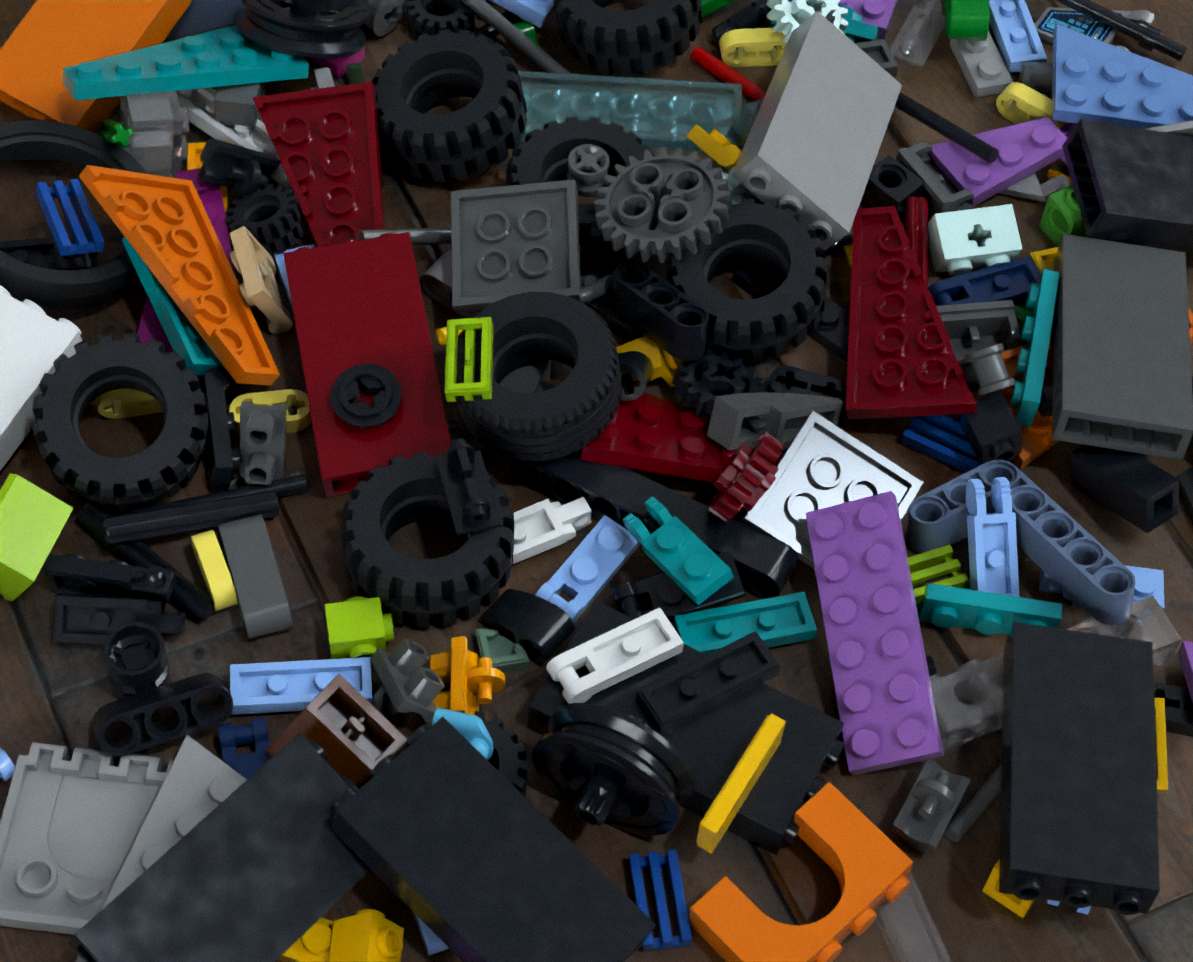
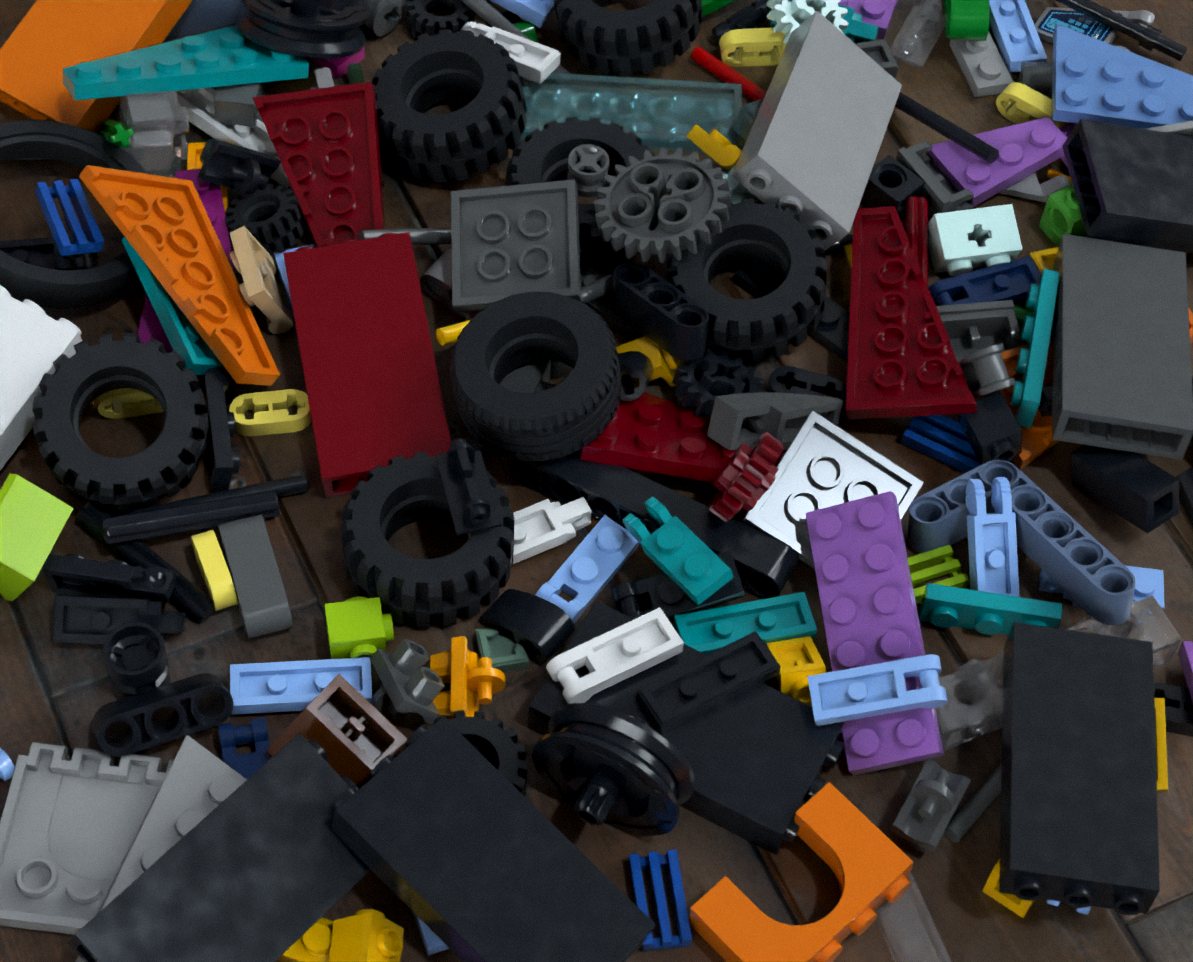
(262, 443): dark grey hips -> none
(374, 380): black gear -> none
(469, 387): lime tile -> none
(470, 727): medium azure arm -> none
(532, 59): none -> white hinge
(740, 783): yellow tile -> none
(797, 661): none -> yellow bracket
(876, 690): none -> light blue plate

